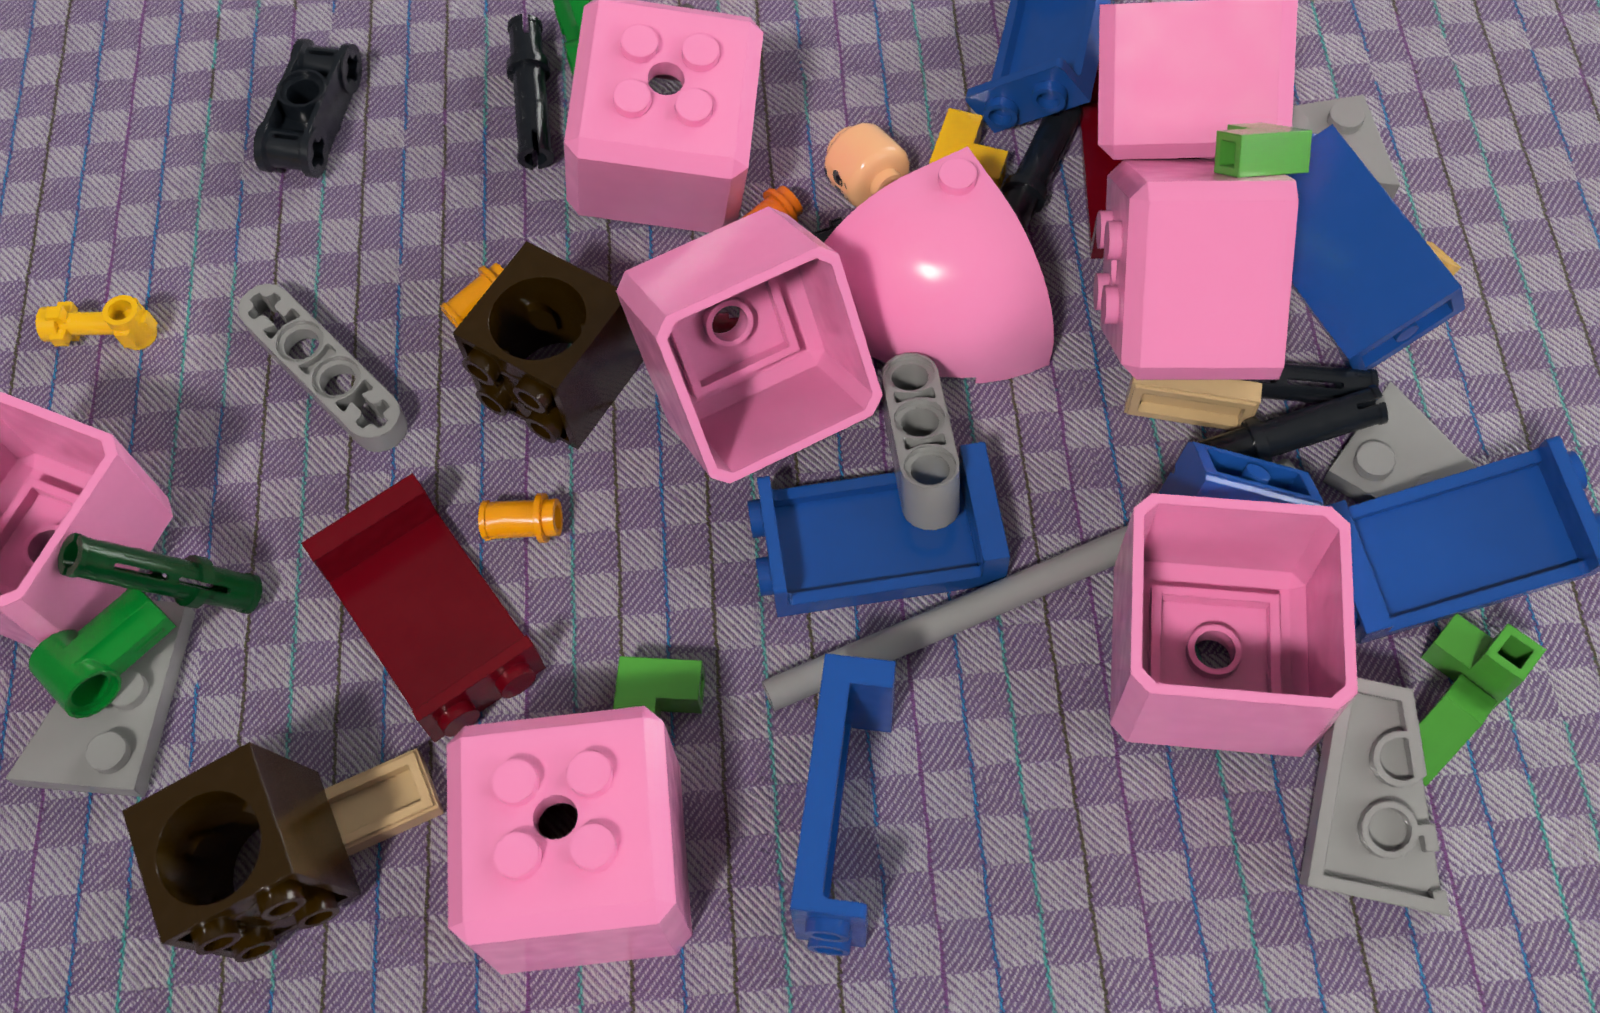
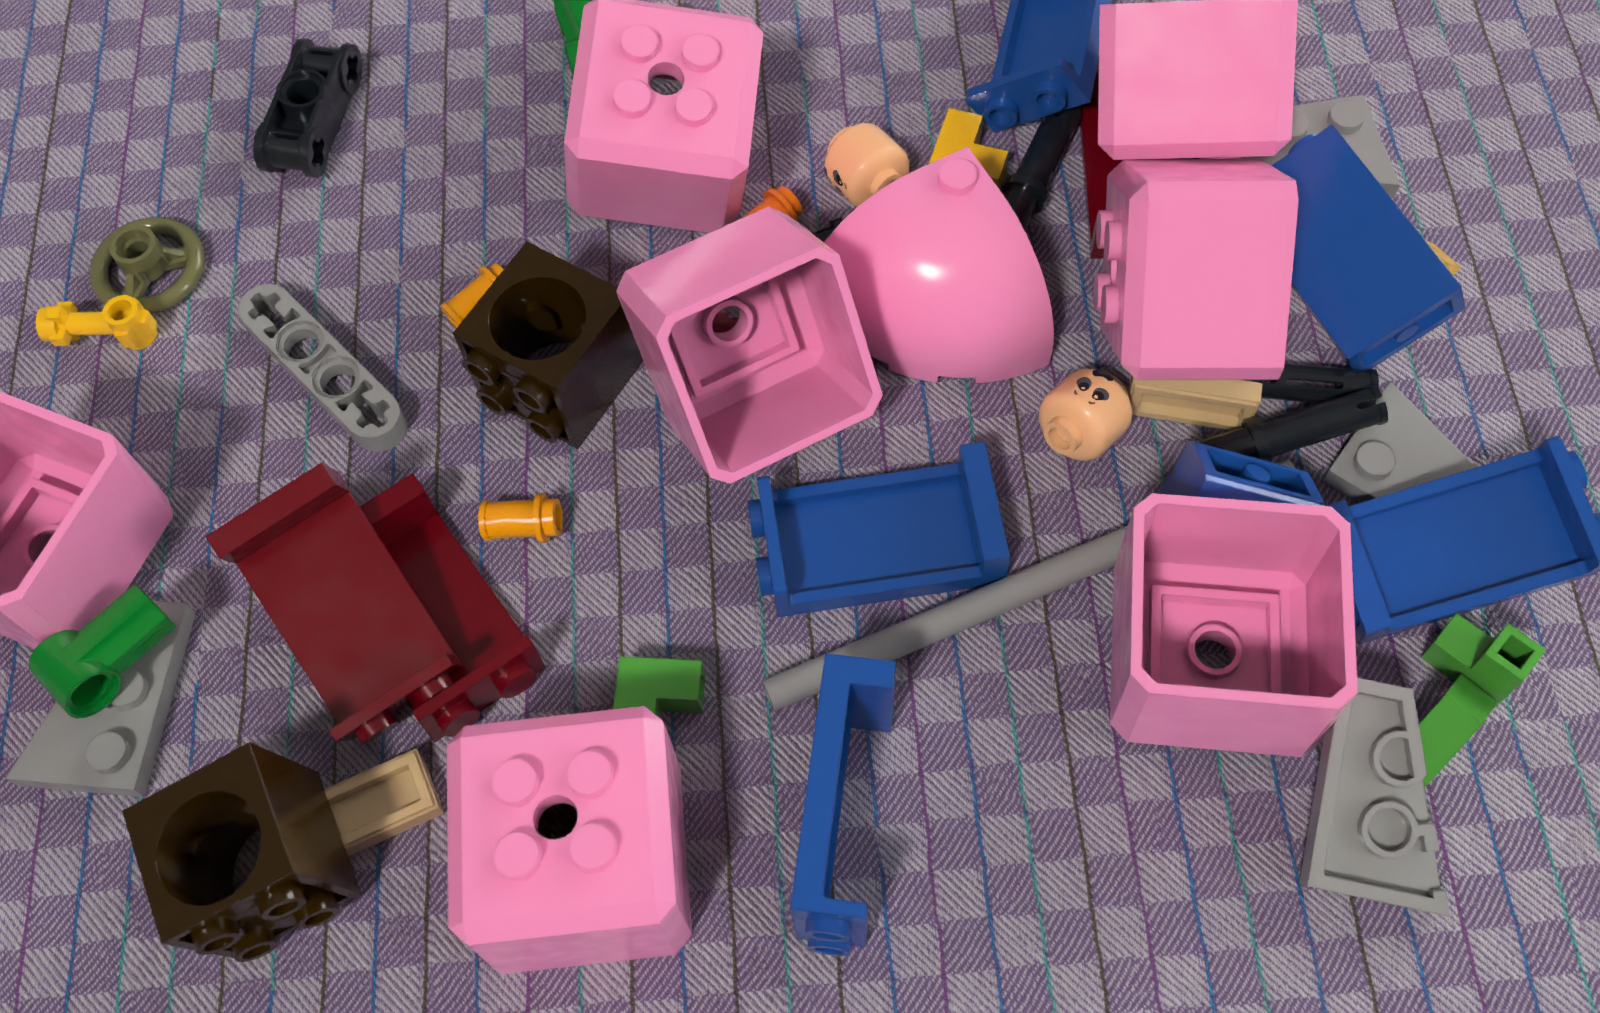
(96, 561): dark green pin -> none
(145, 260): none -> olive piece
(339, 602): none -> dark red panel
(528, 72): black pin -> none
(921, 441): light grey beam -> none
(1087, 412): none -> light nougat head
(1262, 150): bright green piece -> none

